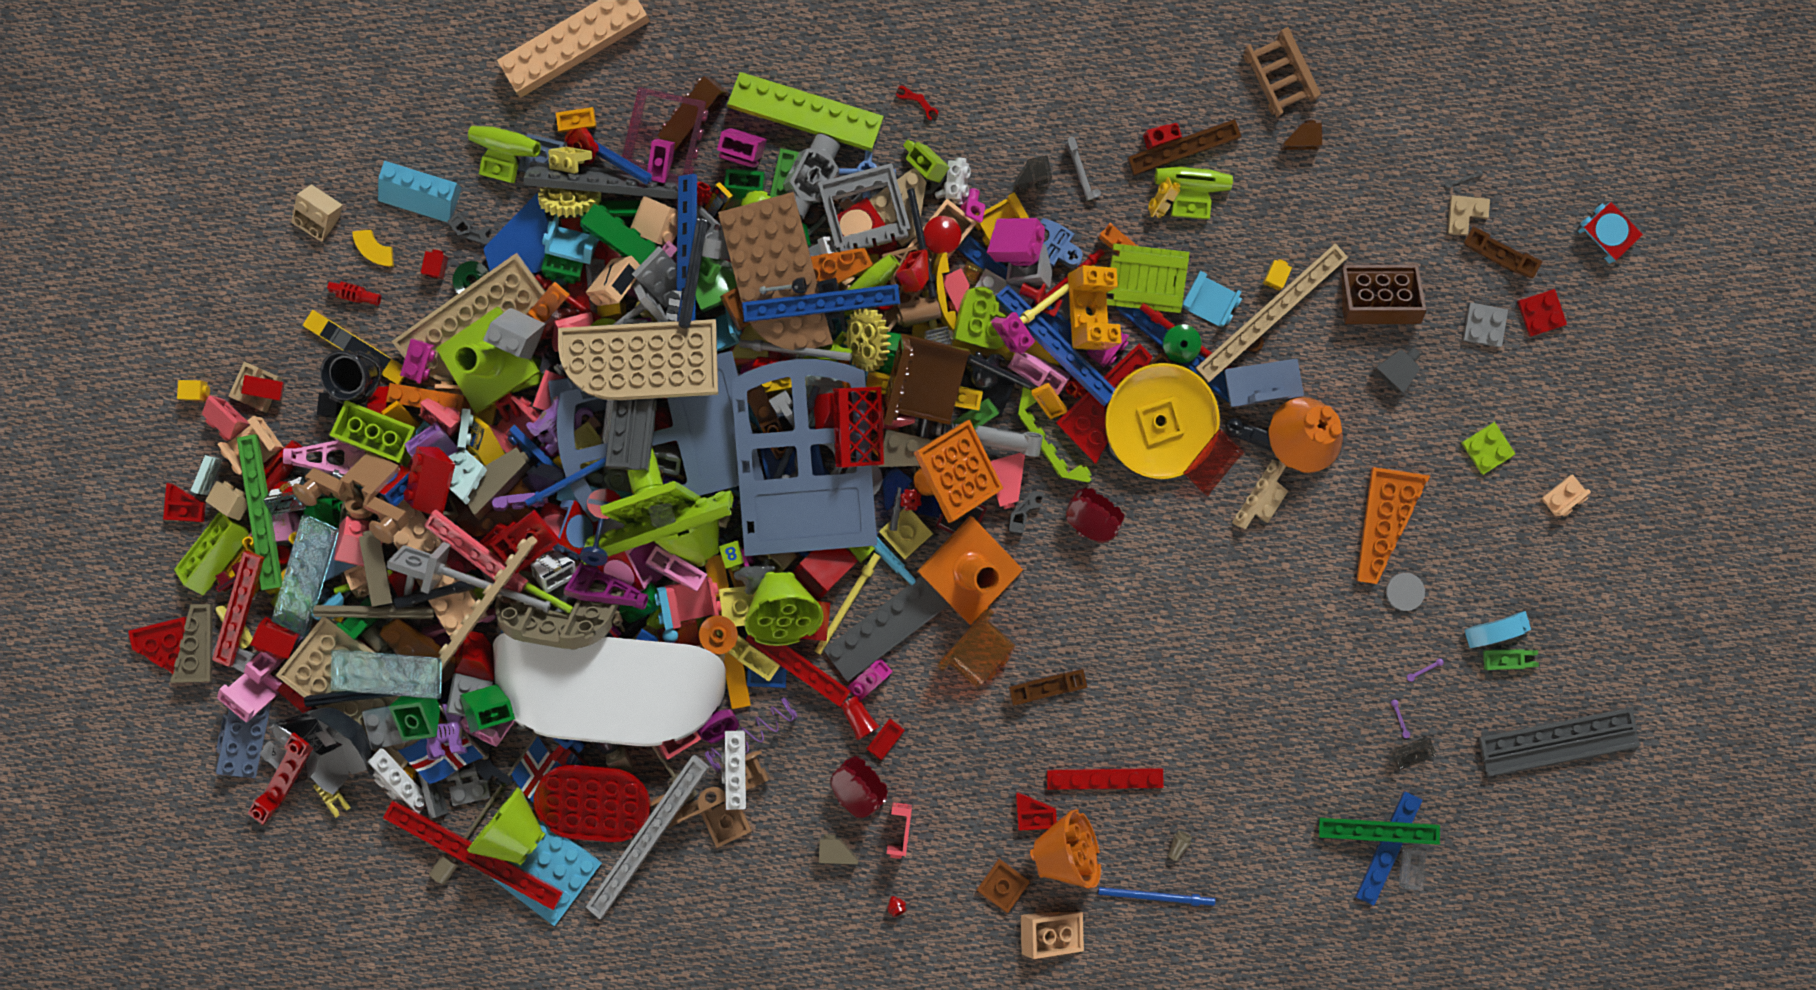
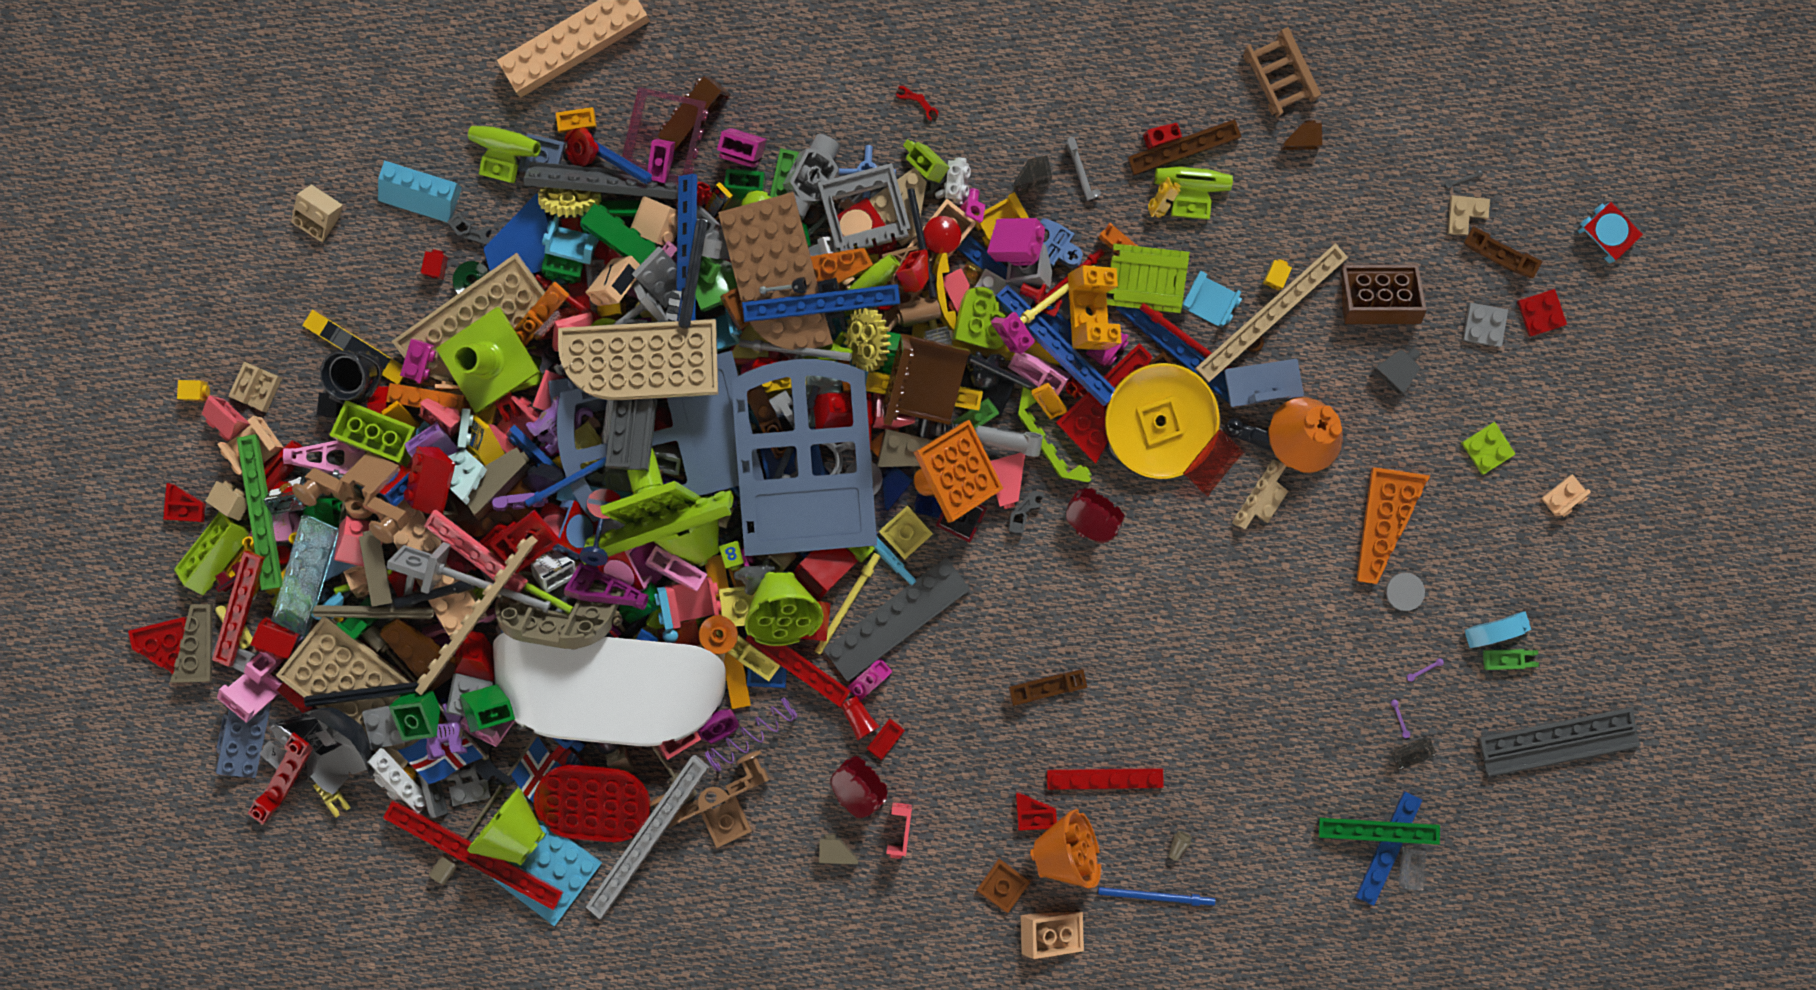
(206, 475): light aqua plate -> none
(262, 387): red tile -> none
(353, 293): red hinge -> none
(372, 249): yellow tile -> none
(386, 674): clear light blue plate -> none
(515, 333): light grey slope -> none
(567, 158): light yellow bracket -> none
(661, 515): clear slope -> none
(735, 770): white bracket -> none
(805, 111): lime plate -> none
(842, 422): red fence -> none
(895, 511): dark grey piece -> none
(896, 906): red plate -> none
(910, 499): red plant -> none
(970, 570): orange piece -> none
(979, 651): clear orange windscreen -> none
(1172, 342): green dish -> none

